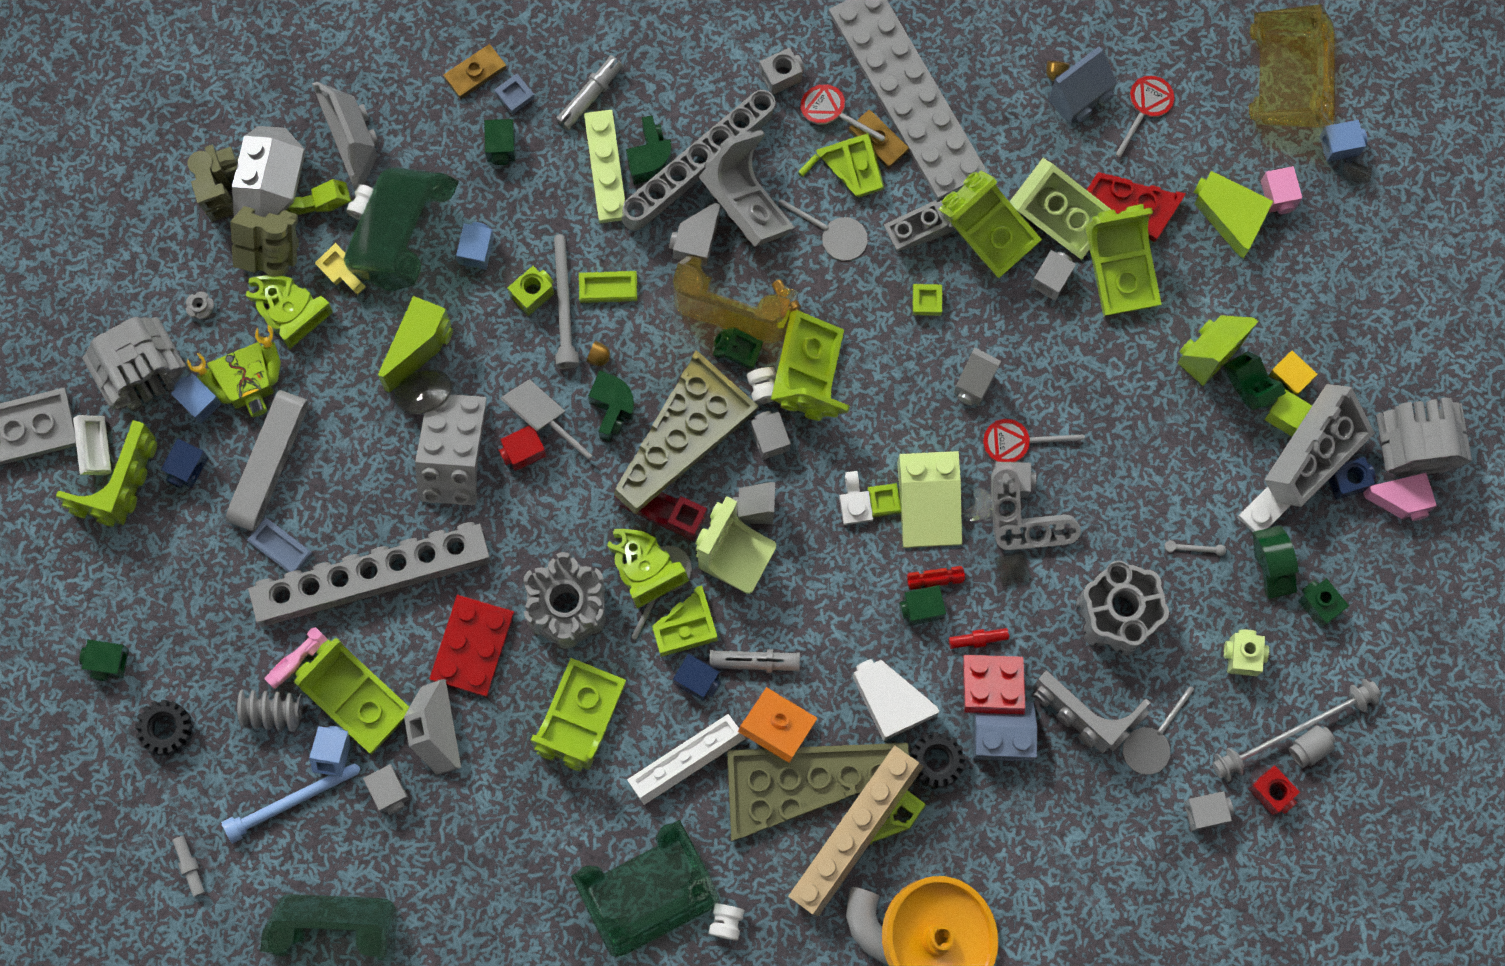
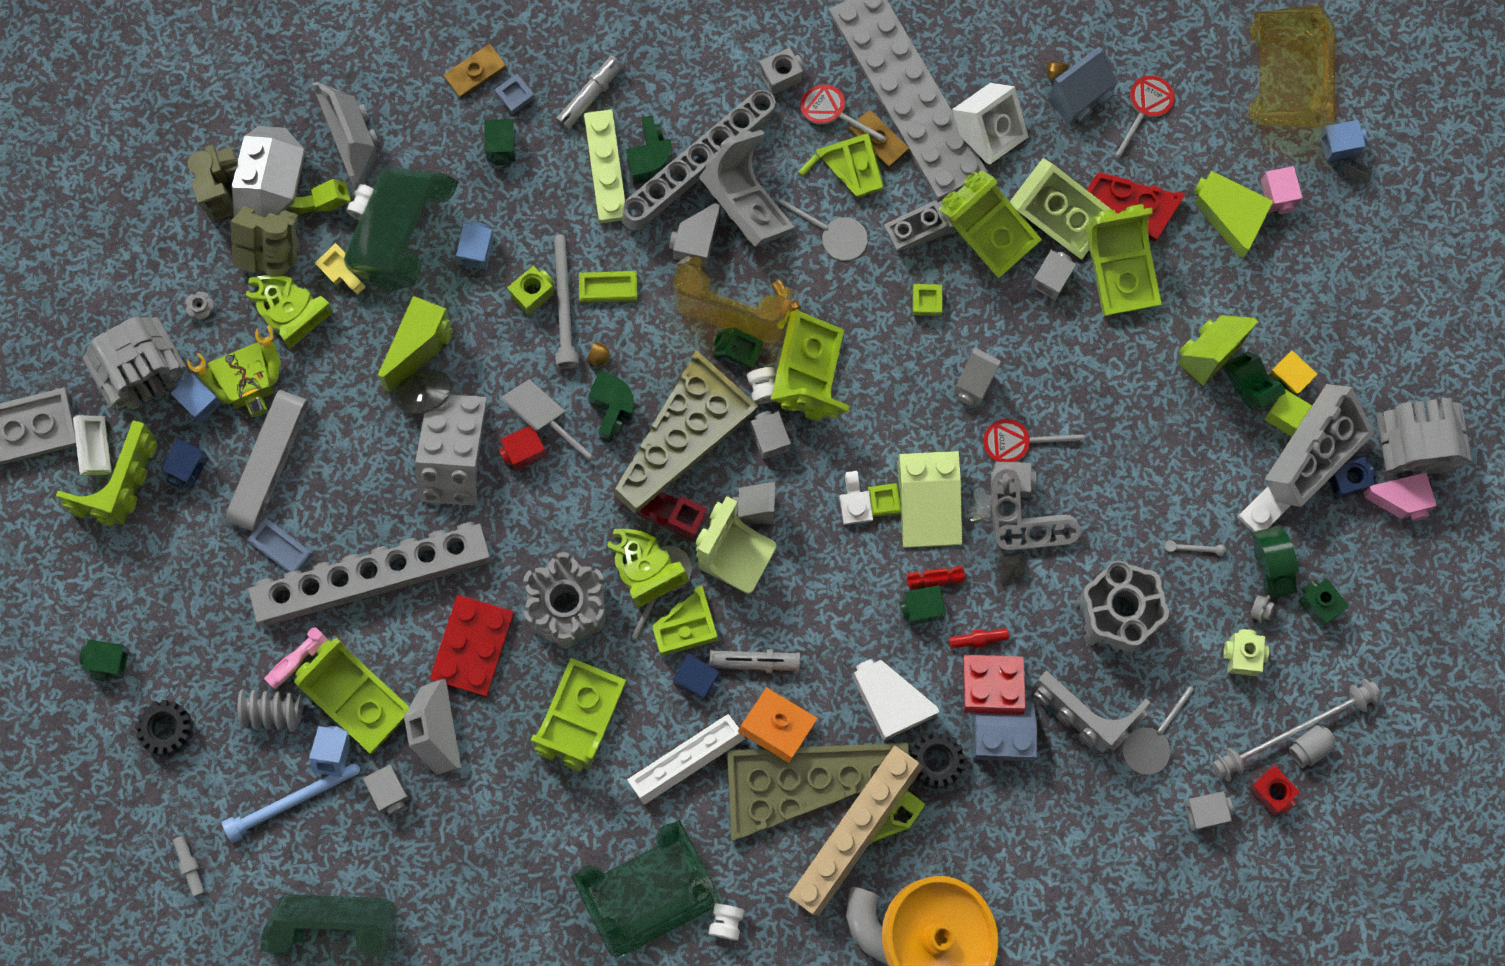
(991, 121): none -> white slope
(1262, 608): none -> light grey plate

